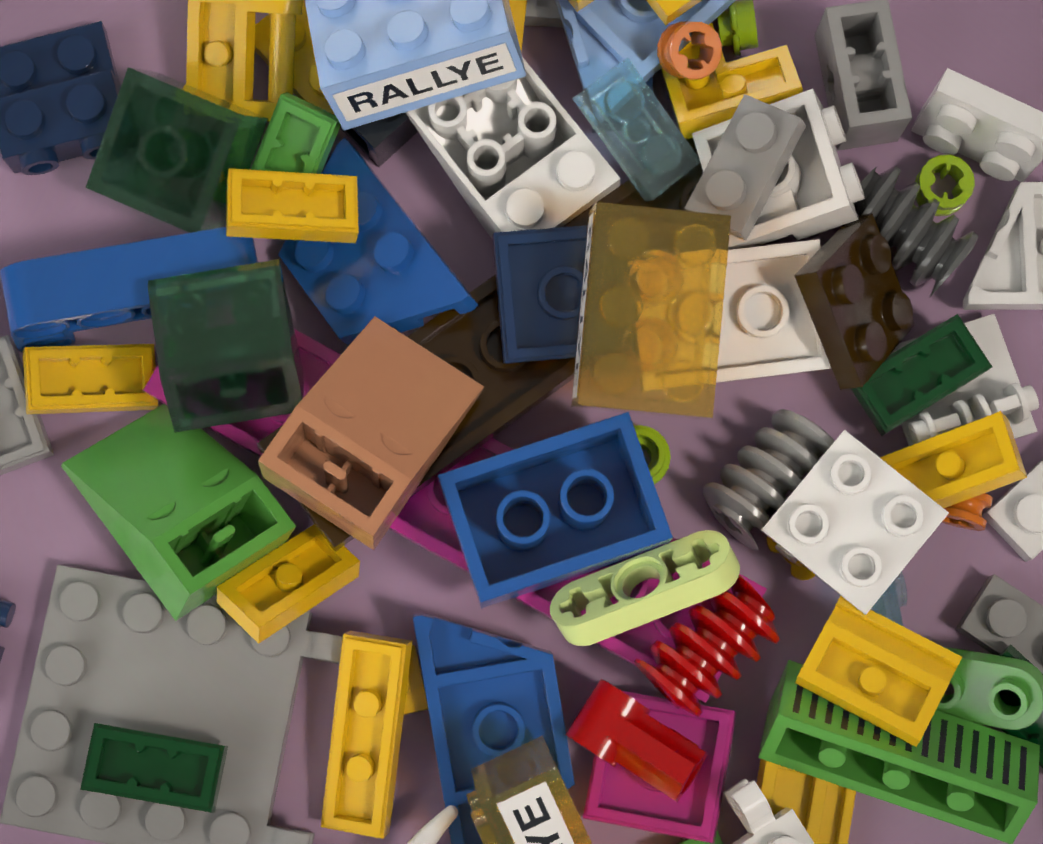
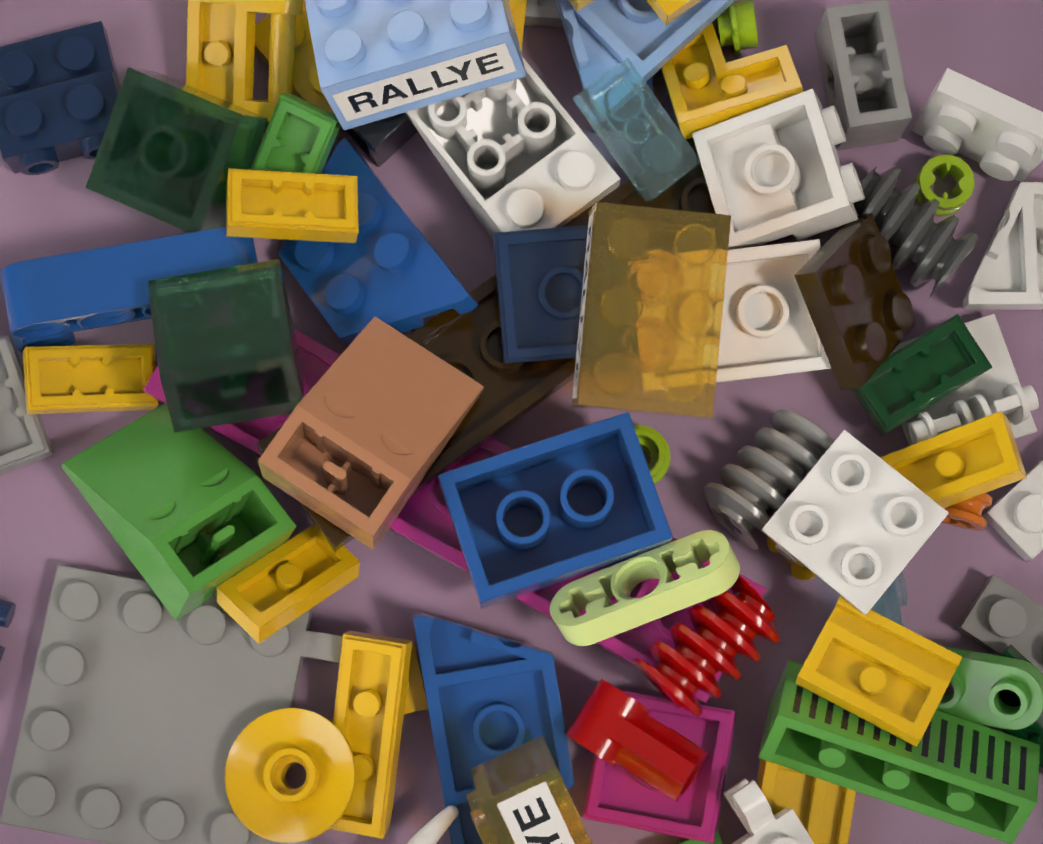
(154, 768): dark green plate -> none
(259, 768): none -> yellow dish
(702, 36): orange bush -> none
(747, 164): light grey plate -> none

